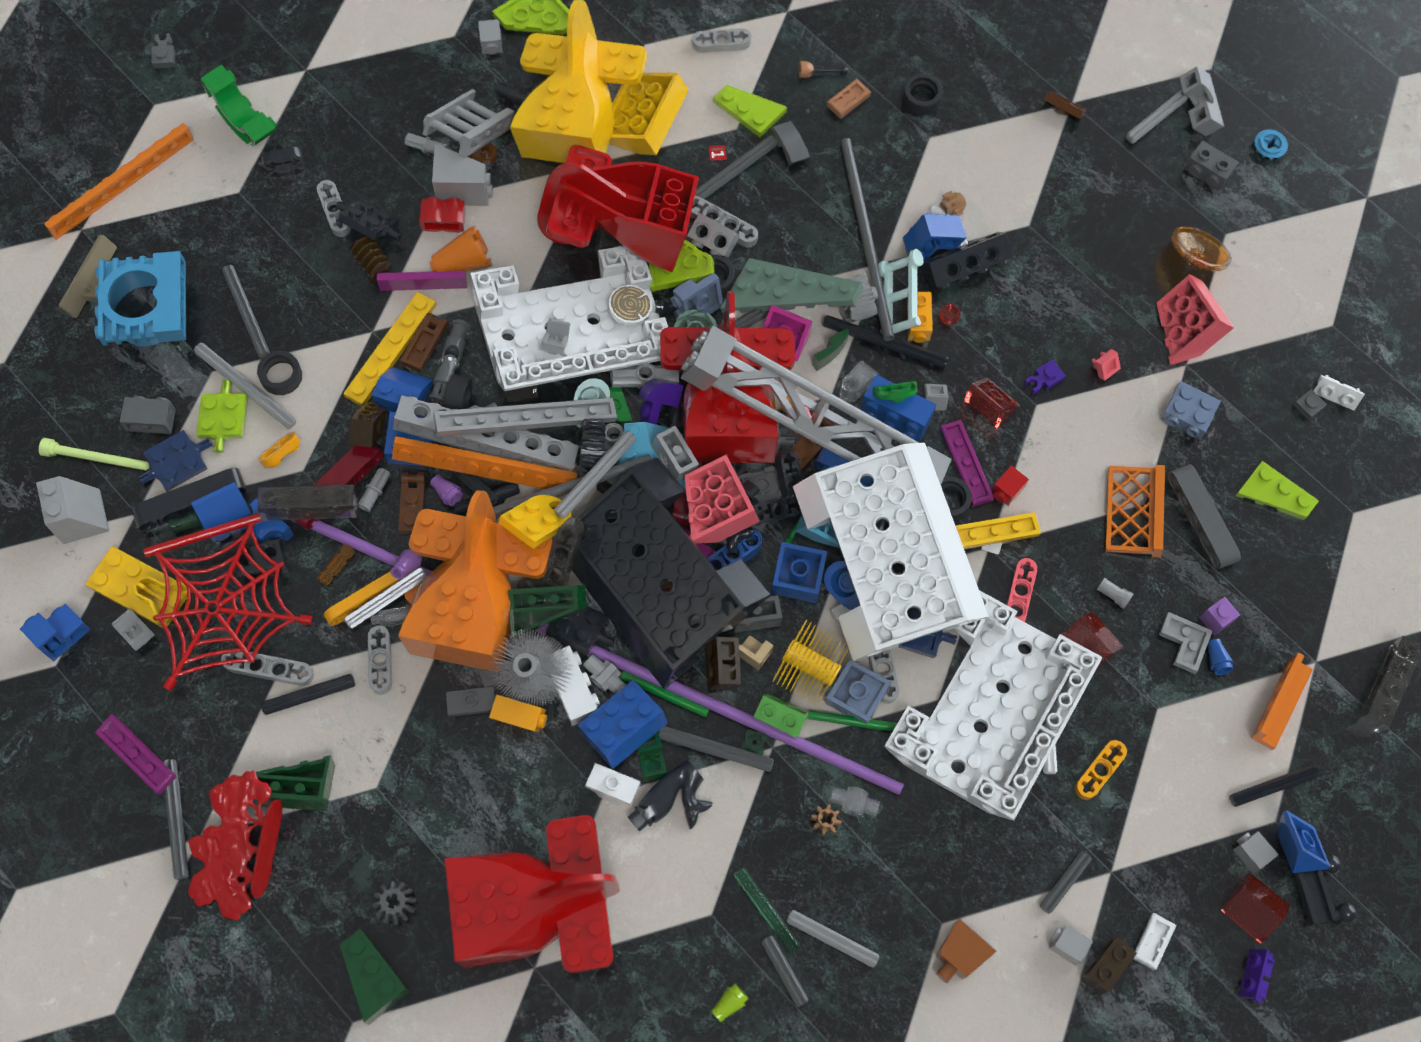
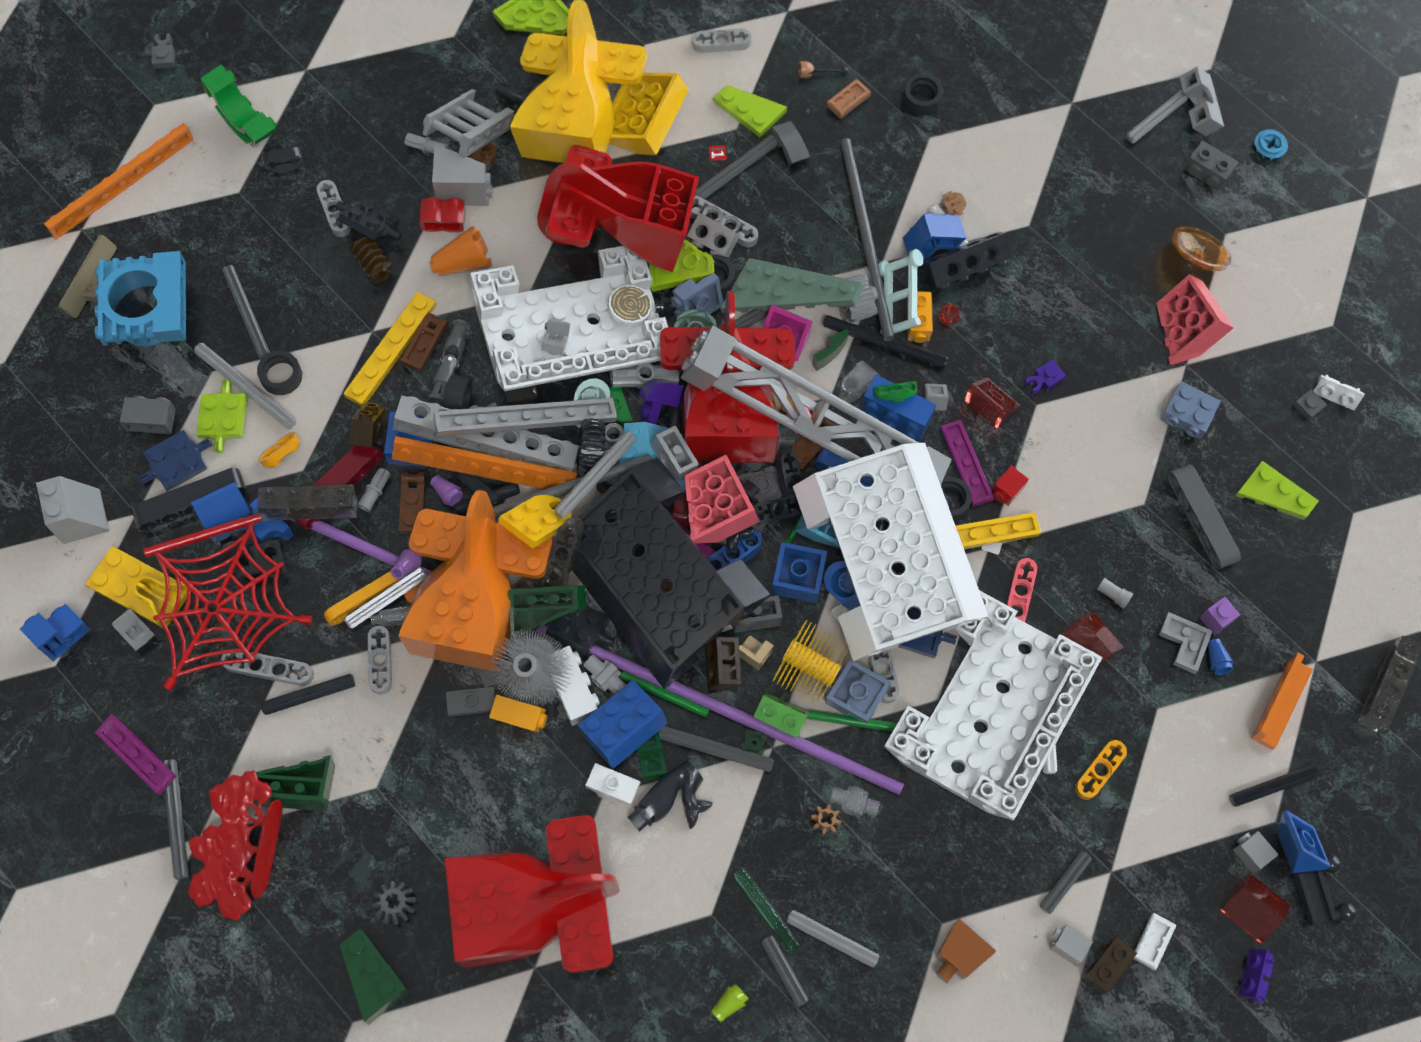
(49, 447): yellowish green piece -> none
(185, 522): clear green pin -> none
(335, 564): clear orange axle -> none
(397, 383): blue slope -> none
(422, 280): magenta tile -> none
(490, 37): light grey brick -> none
(1064, 105): reddish brown plate -> none
(1107, 364): coral tile -> none
(1156, 510): orange fence -> none

